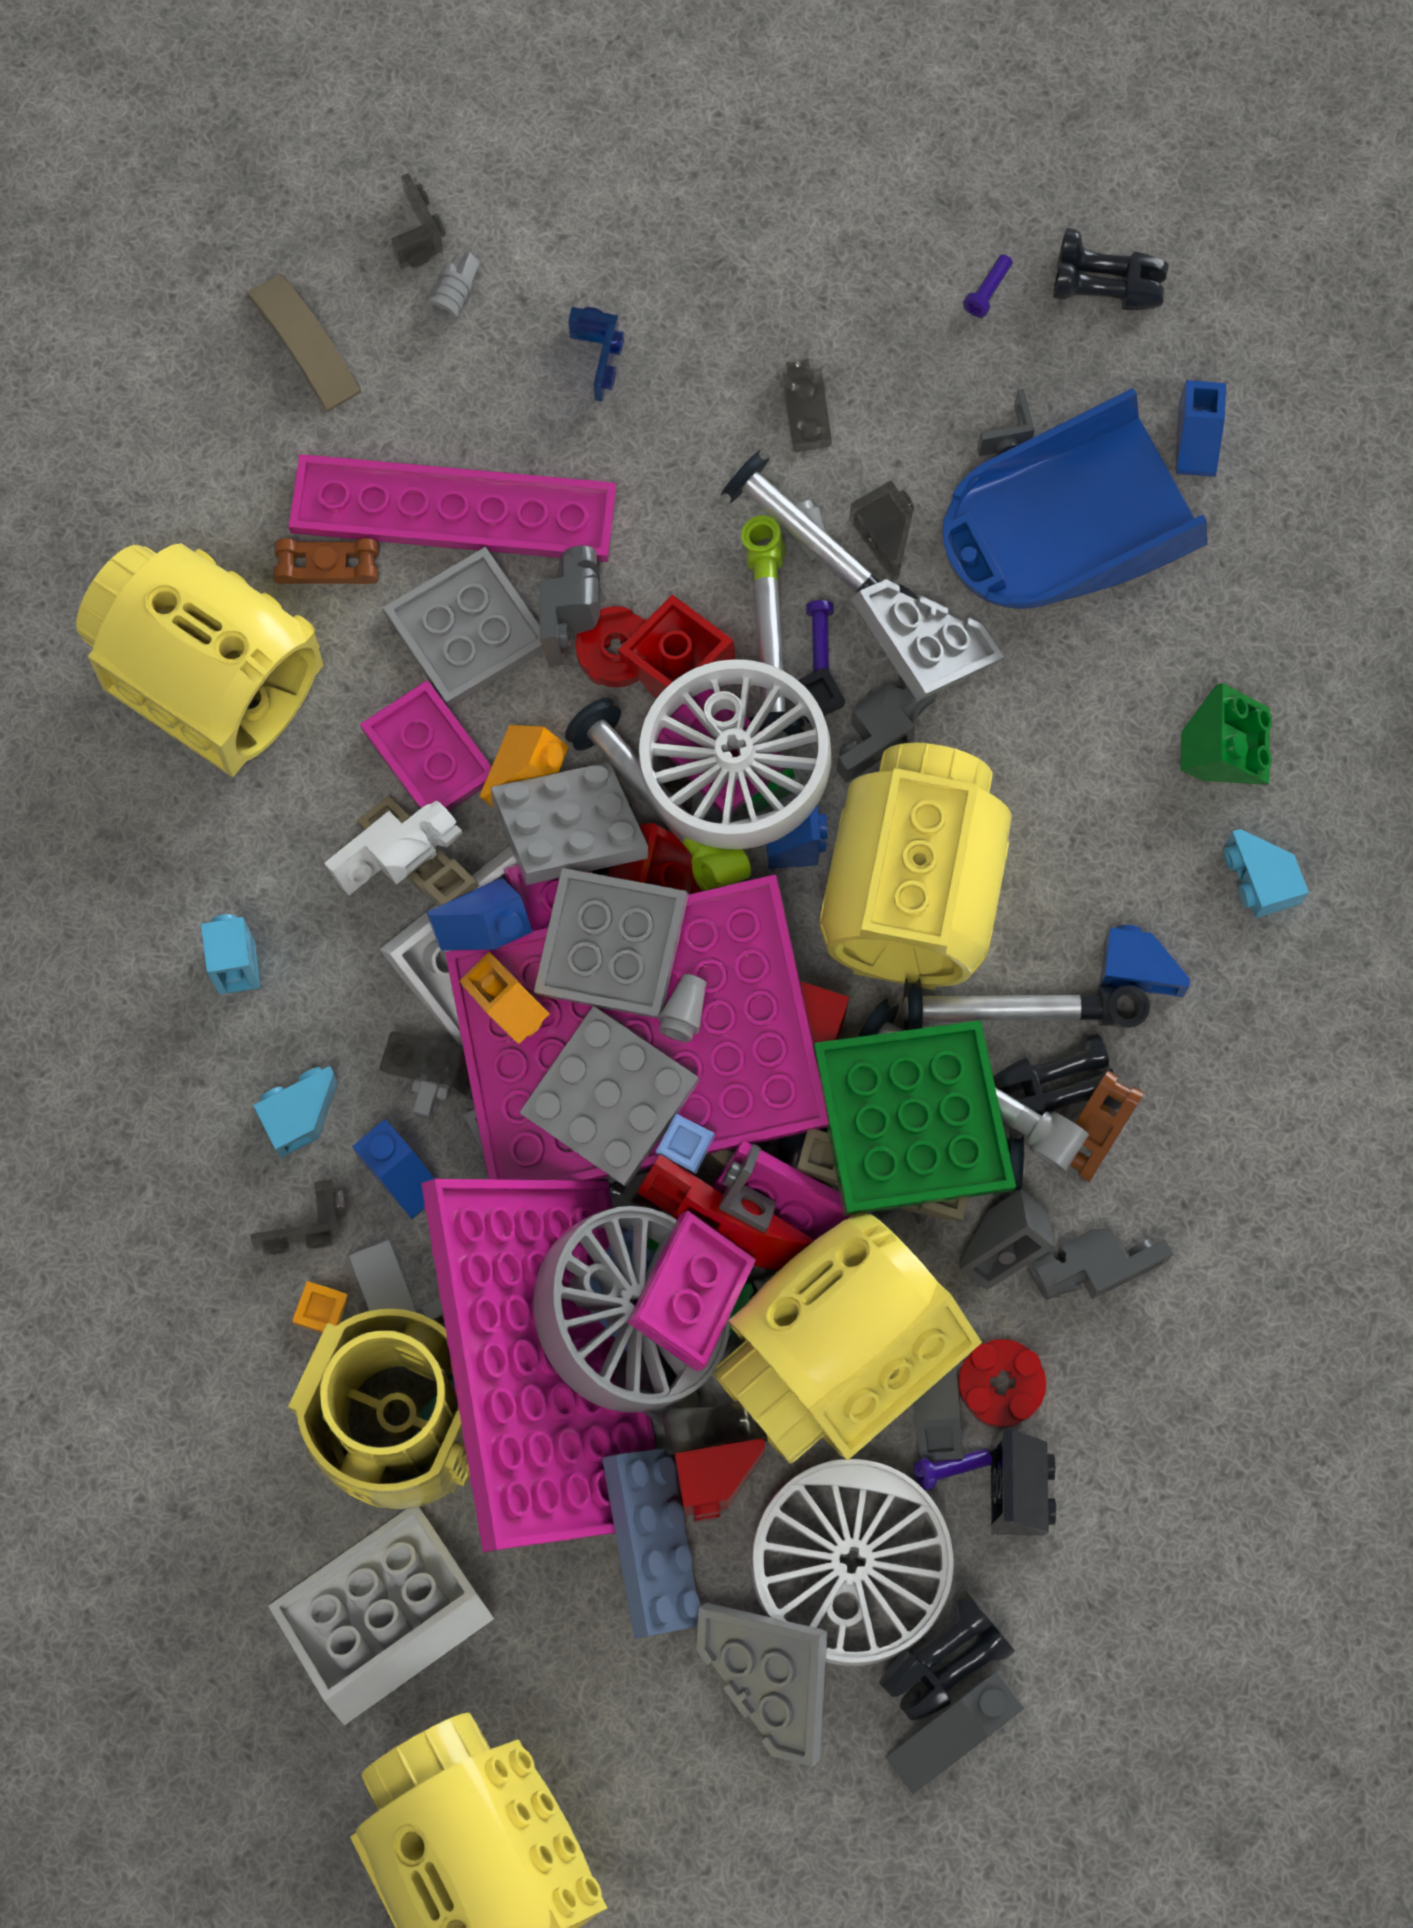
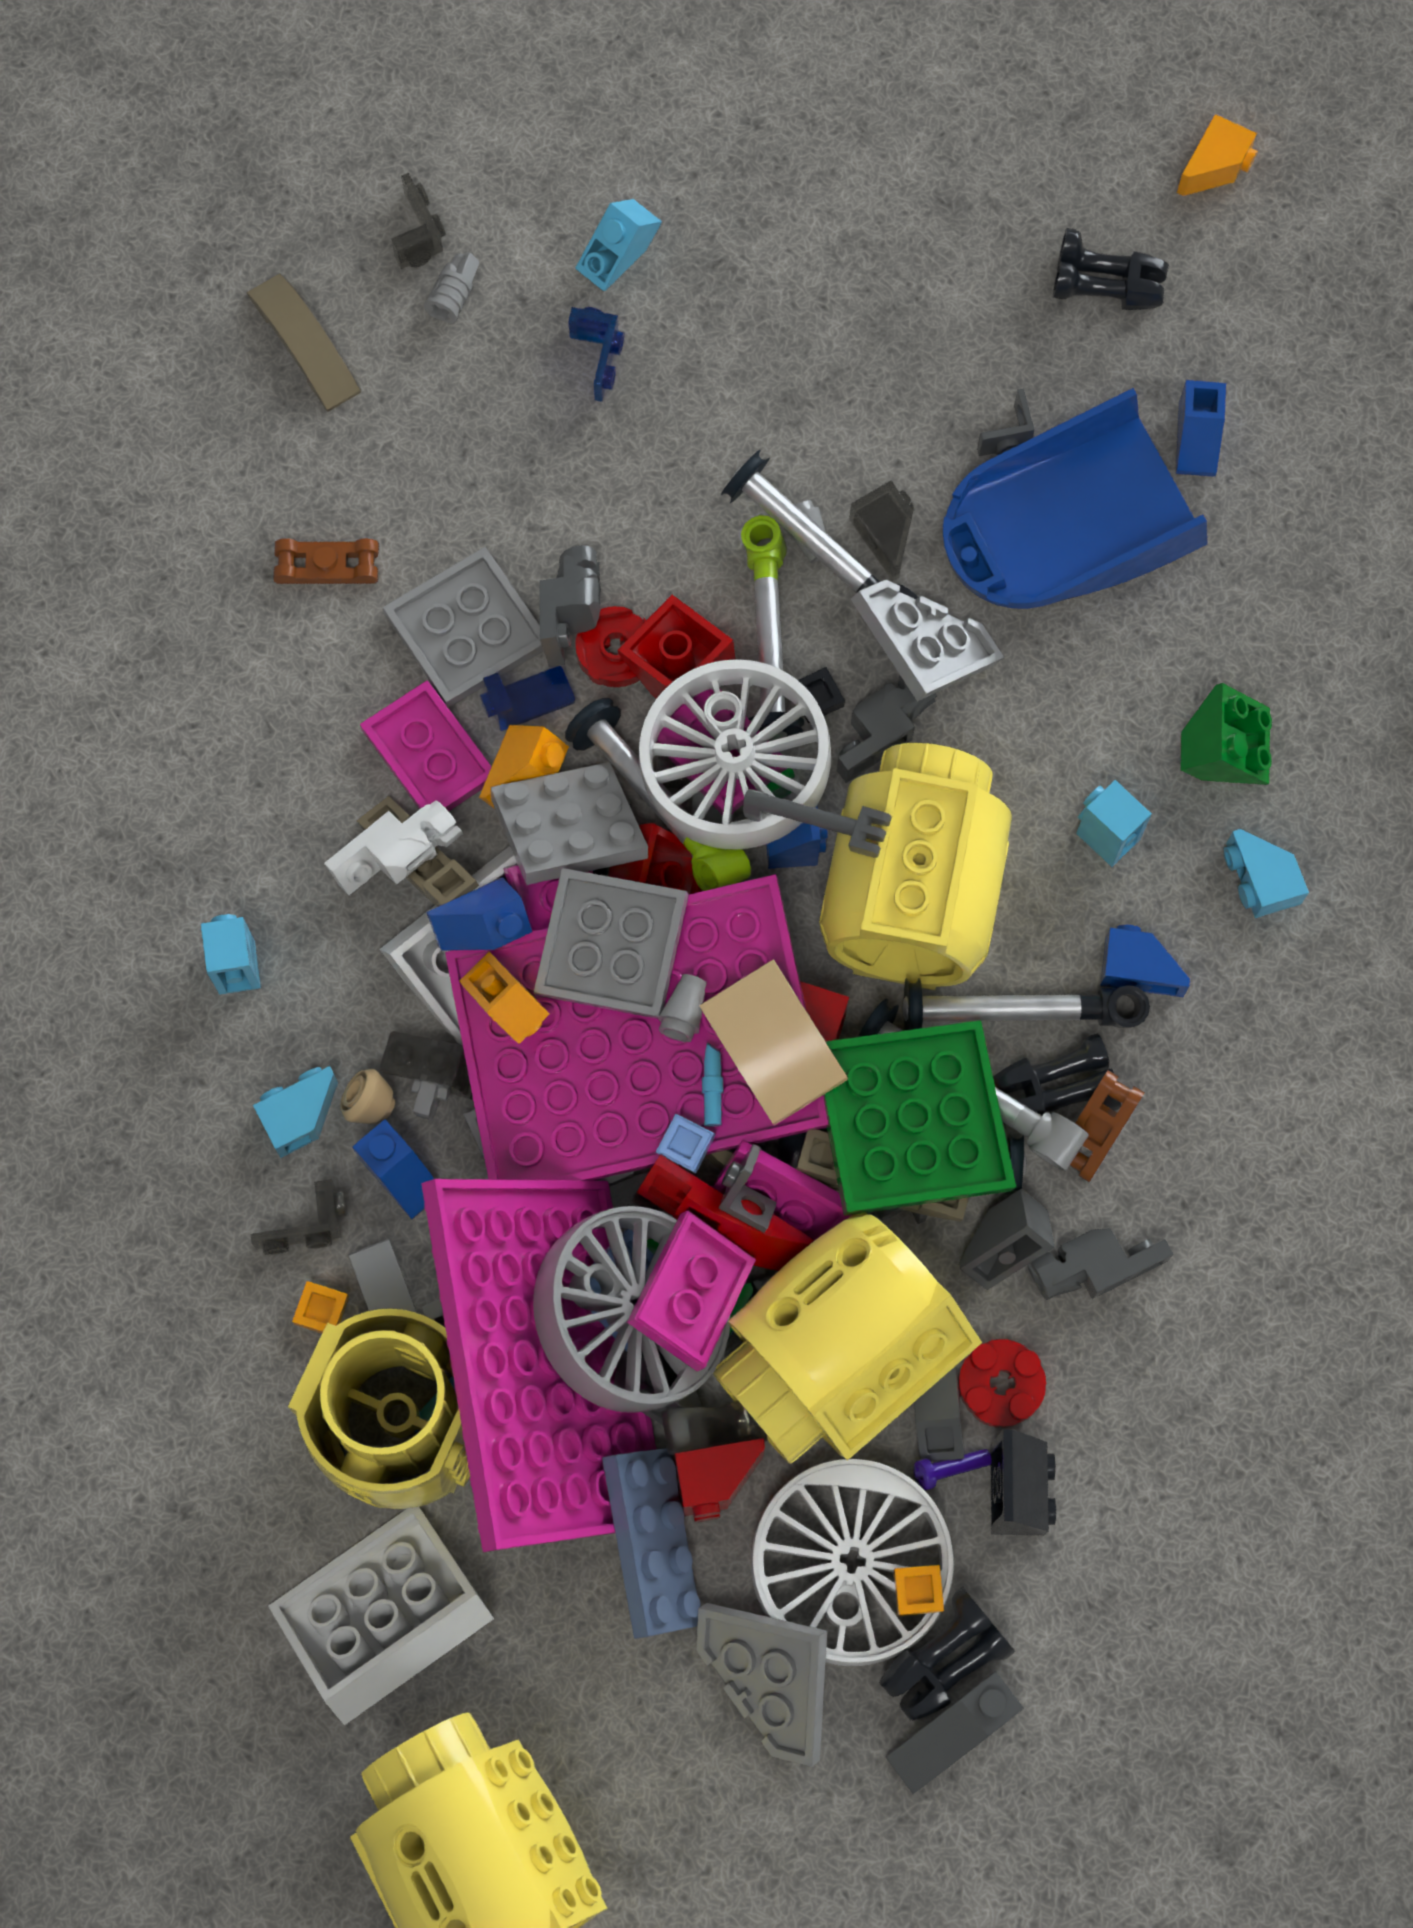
(195, 649): light yellow piece -> none
(367, 1098): none -> tan cone
(451, 507): dark pink plate -> none
(527, 697): none -> clear blue bracket
(610, 1096): light grey plate -> none
(617, 242): none -> medium azure slope
(712, 1087): none -> medium azure piece
(757, 803): none -> dark grey hinge
(773, 1042): none -> tan slope
(805, 405): clear smoke bracket -> none
(820, 611): dark purple piece -> none
(918, 1590): none -> light orange plate
(977, 303): dark purple piece -> none
(1112, 822): none -> medium azure brick
(1218, 157): none -> light orange slope

